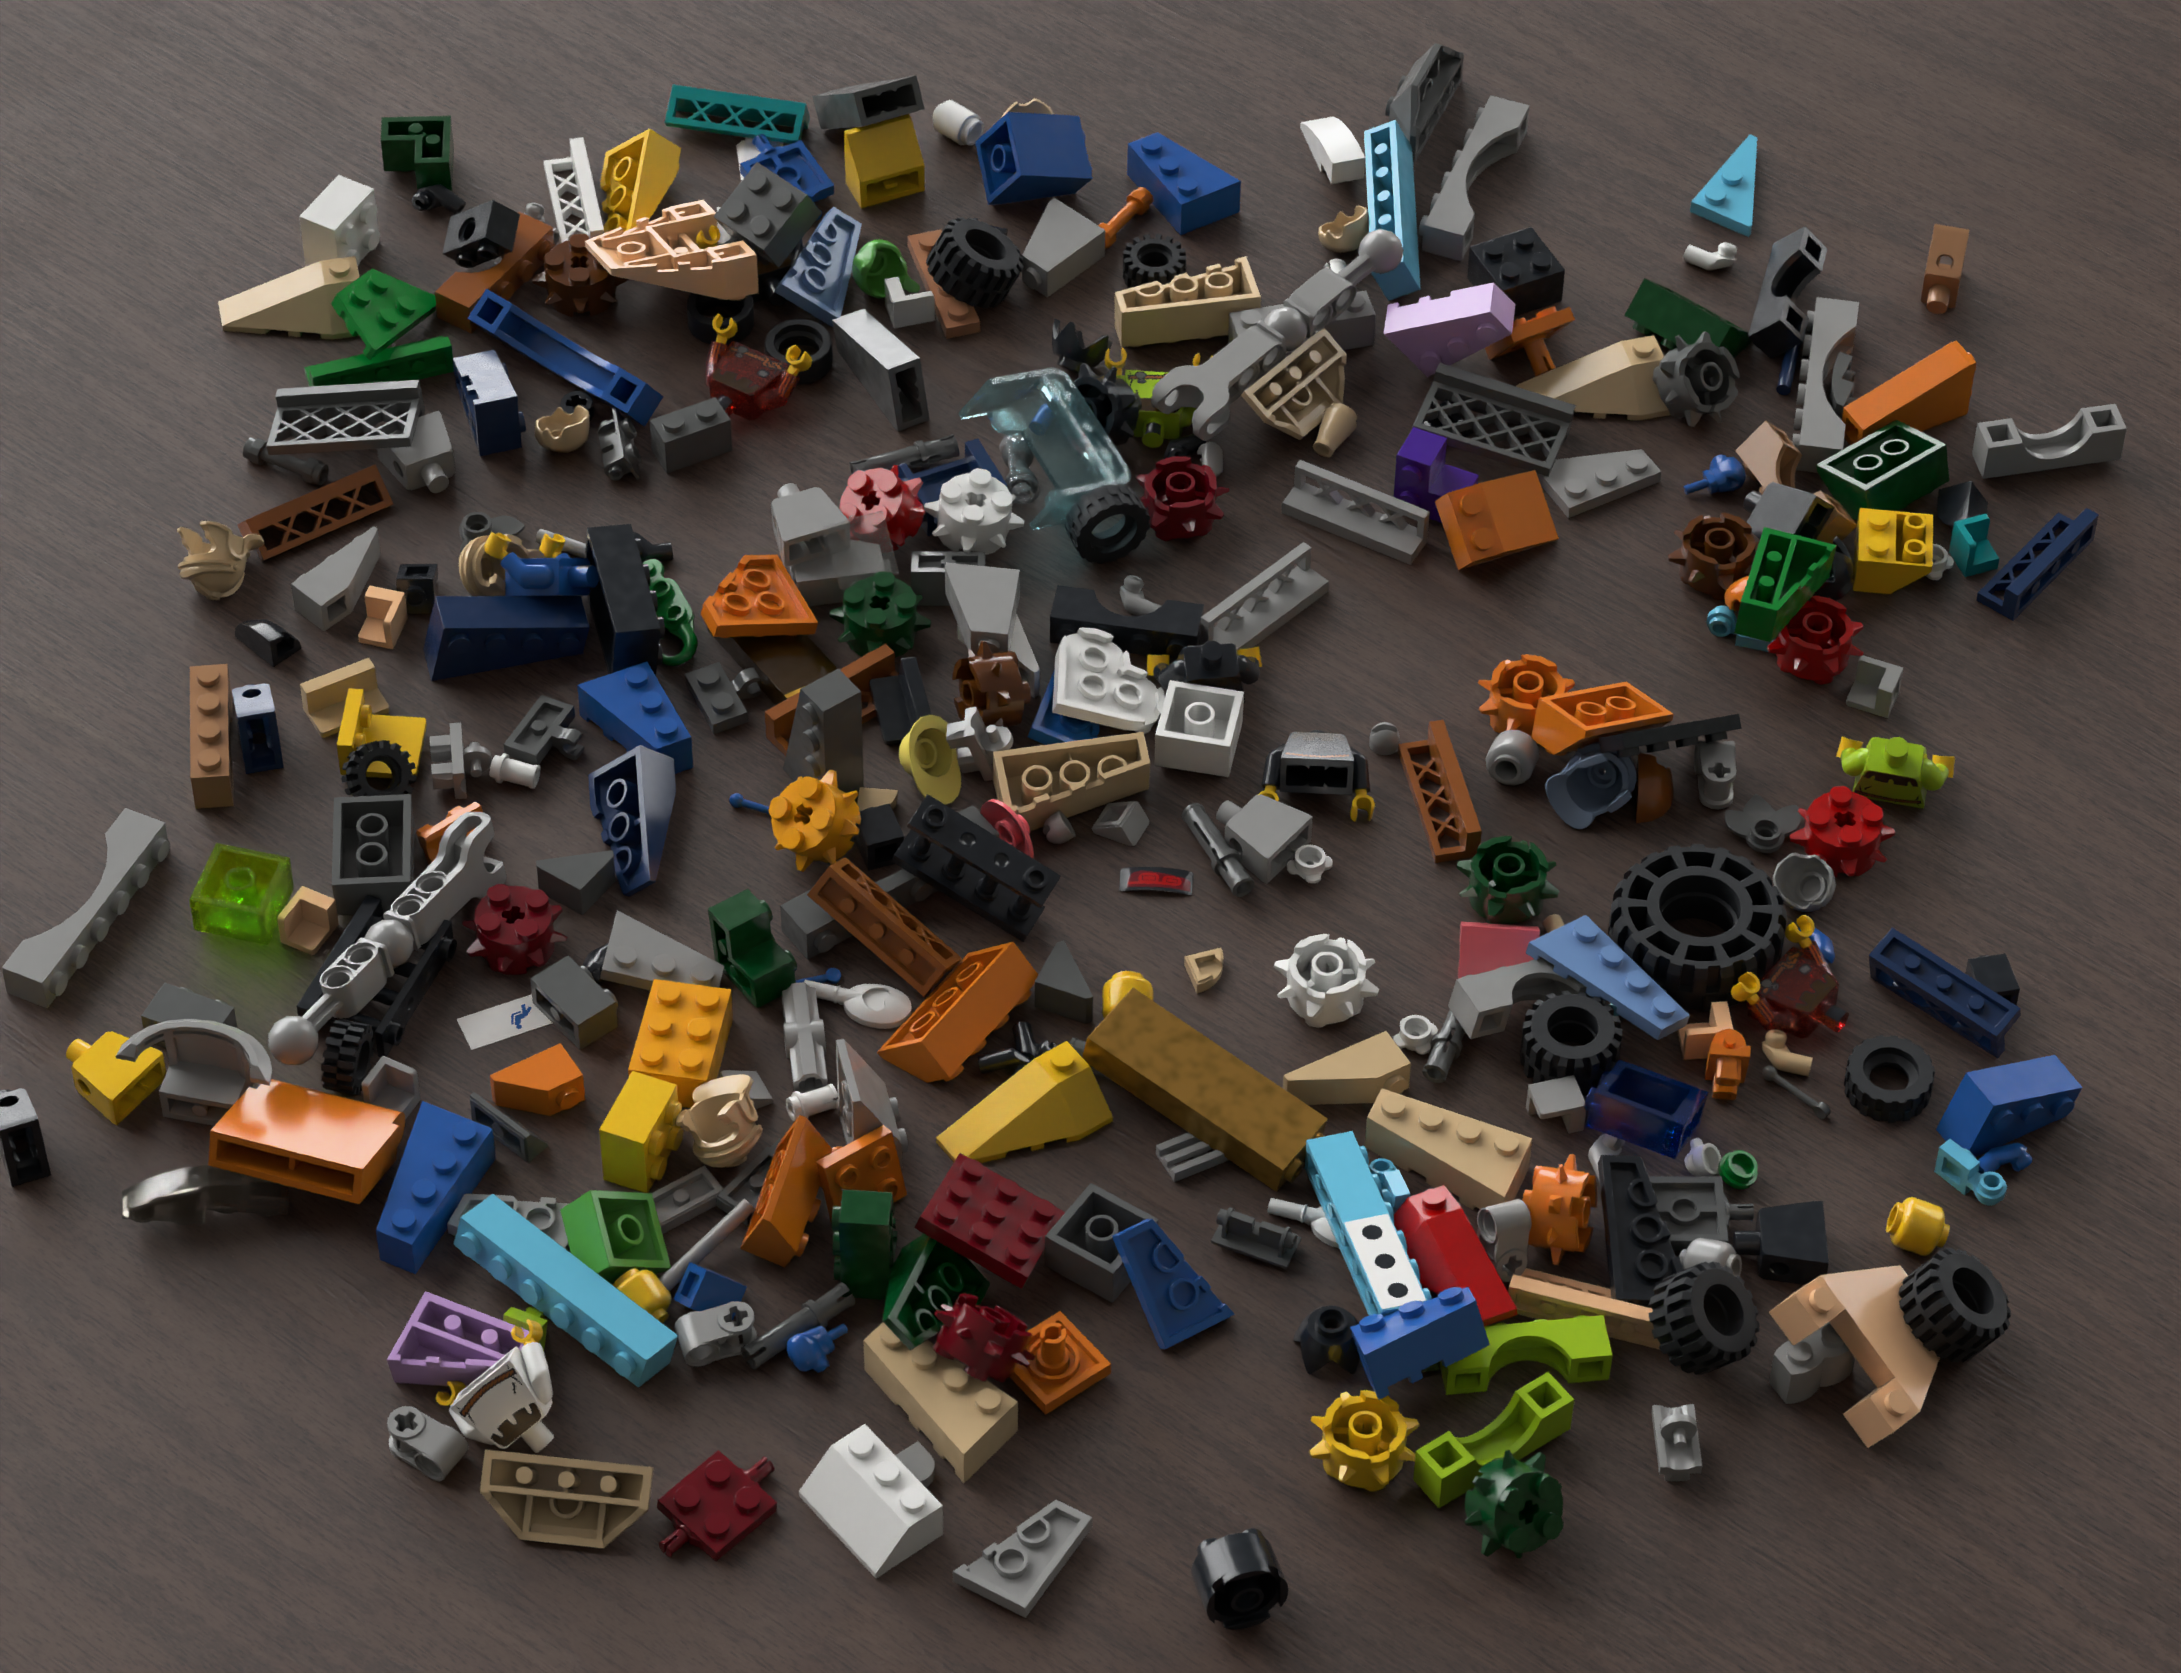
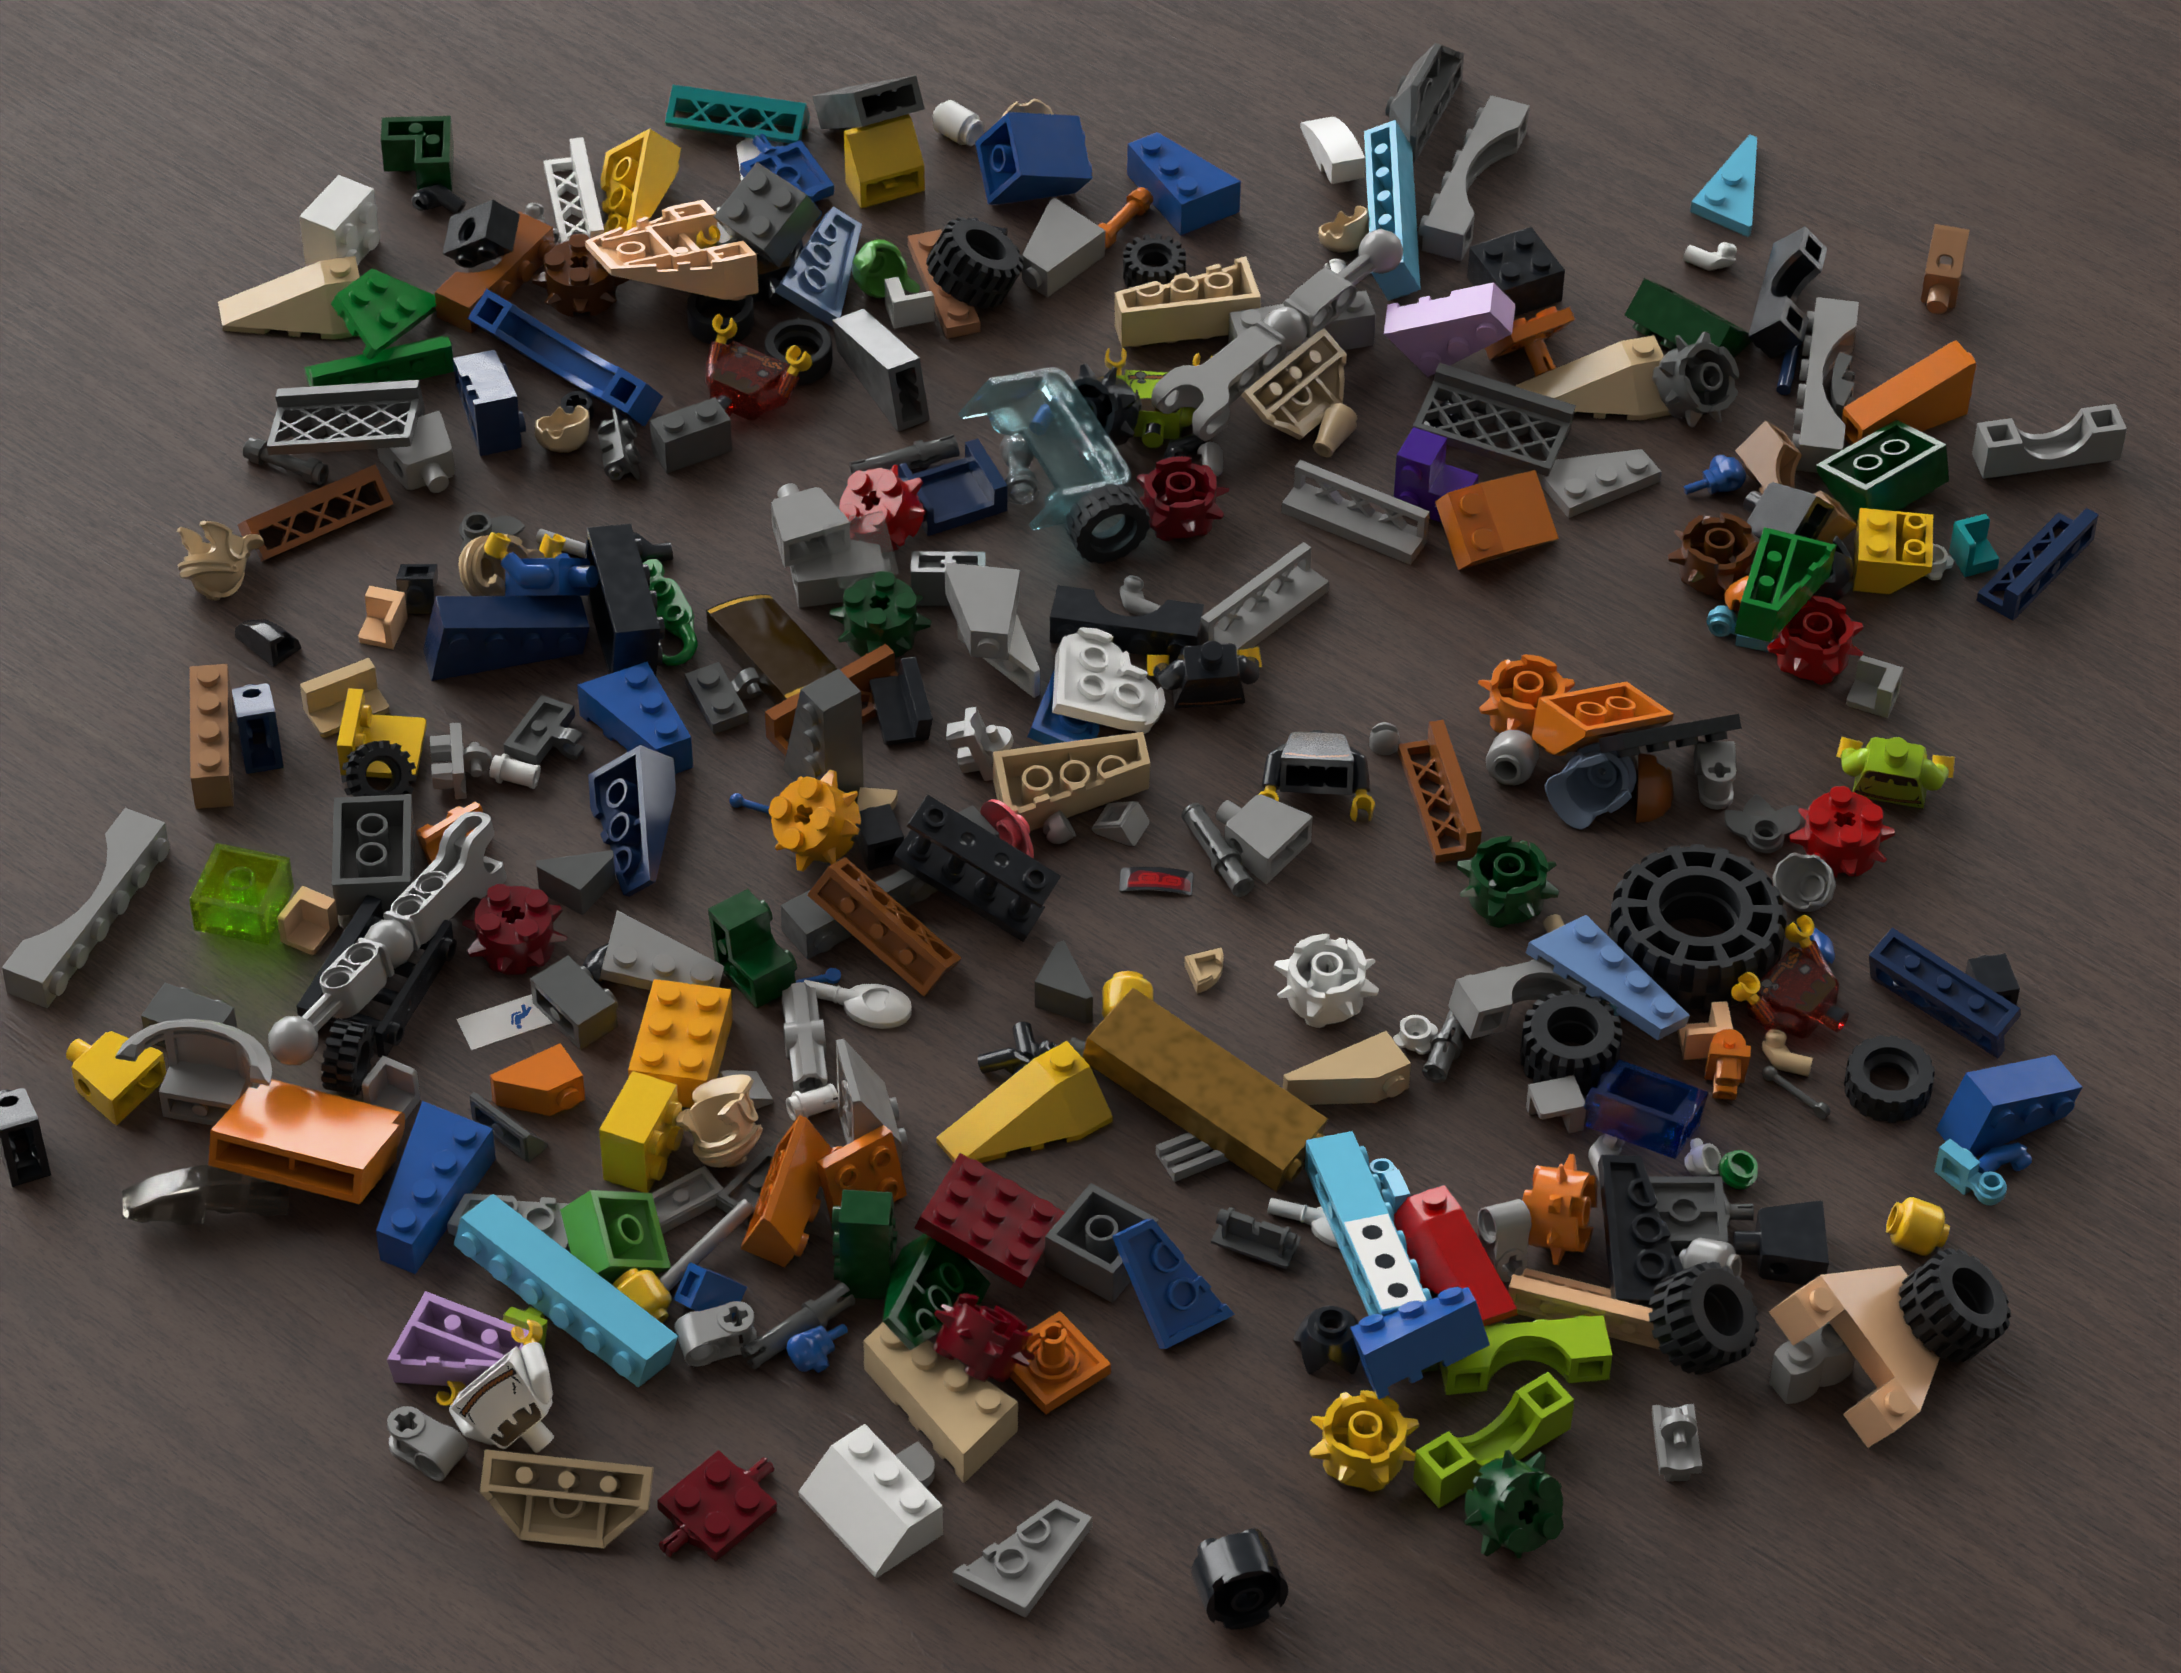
(336, 584): light grey slope -> none
(758, 602): orange plate -> none
(930, 760): light yellow piece -> none
(961, 1013): orange slope -> none
(974, 513): white brick -> none
(992, 686): reddish brown brick -> none
(1071, 348): black piece -> none
(1199, 728): white brick -> none
(1310, 863): white plate -> none
(1449, 1149): tan wedge -> none
(1492, 946): coral slope -> none
(1960, 502): black brick -> none

